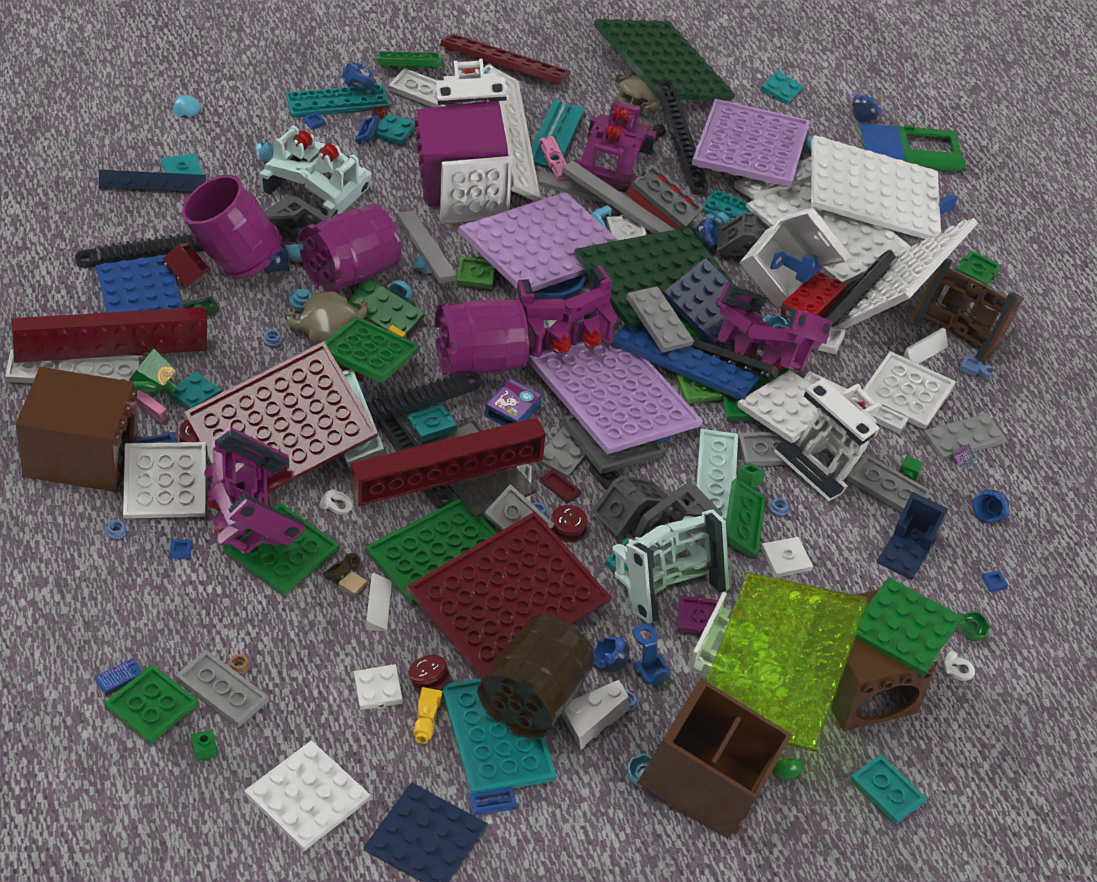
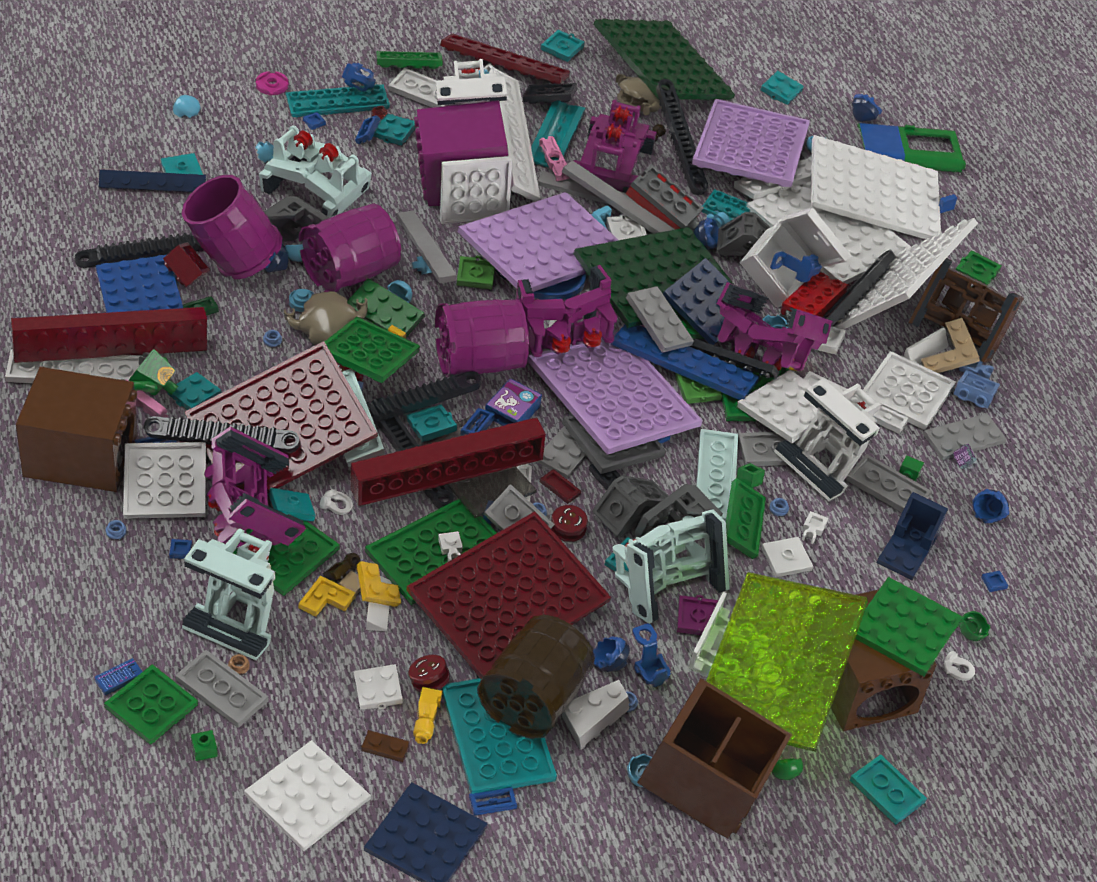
(203, 431): none -> black gear
(252, 584): none -> light aqua container
(280, 86): none -> dark pink tile
(292, 503): none -> teal plate
(325, 592): none -> yellow plate
(373, 589): none -> yellow plate
(385, 746): none -> reddish brown plate
(450, 544): none -> white plate
(481, 424): none -> blue tile
(550, 92): none -> black plate
(562, 46): none -> teal plate
(814, 526): none -> white plate
(963, 353): none -> tan plate
(976, 389): none -> medium blue plate

